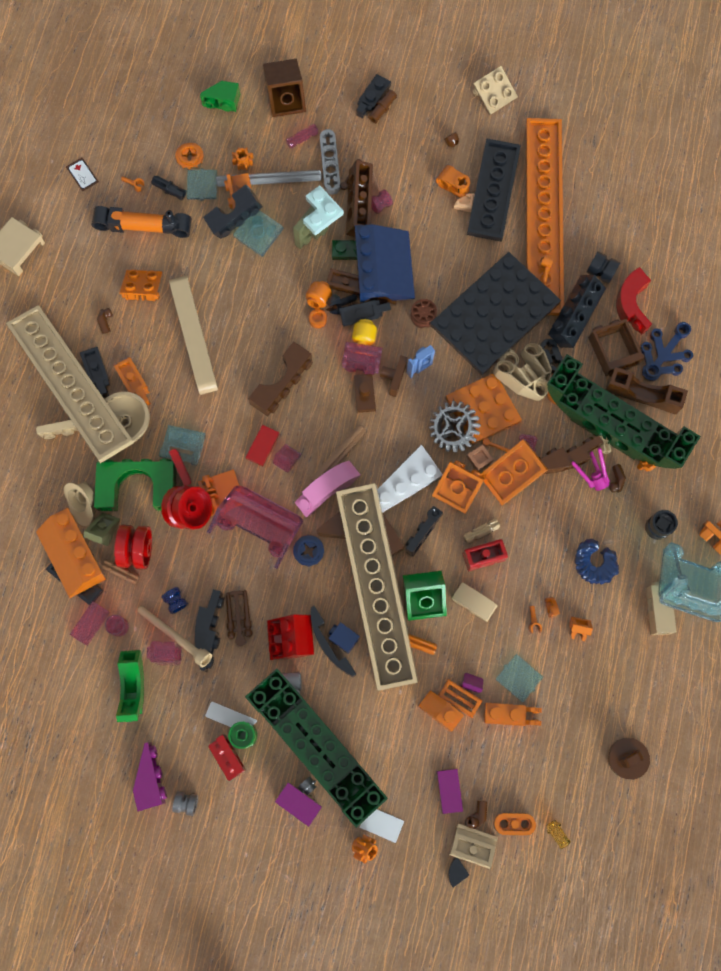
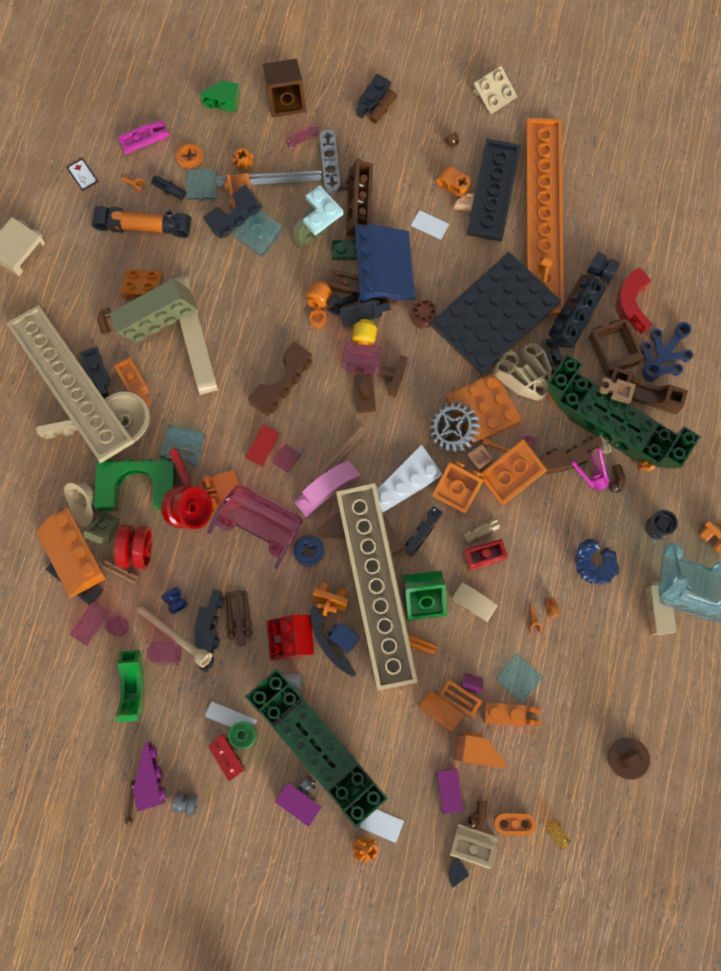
(129, 820): none -> reddish brown hinge
(143, 136): none -> dark pink hinge
(153, 311): none -> olive brick
(329, 601): none -> orange hips
(381, 201): clear pink wheel -> none
(423, 359): medium blue plate -> none
(430, 224): none -> white sticker
(477, 750): none -> orange slope
(580, 626): orange tile -> none
(620, 390): none -> medium nougat plate

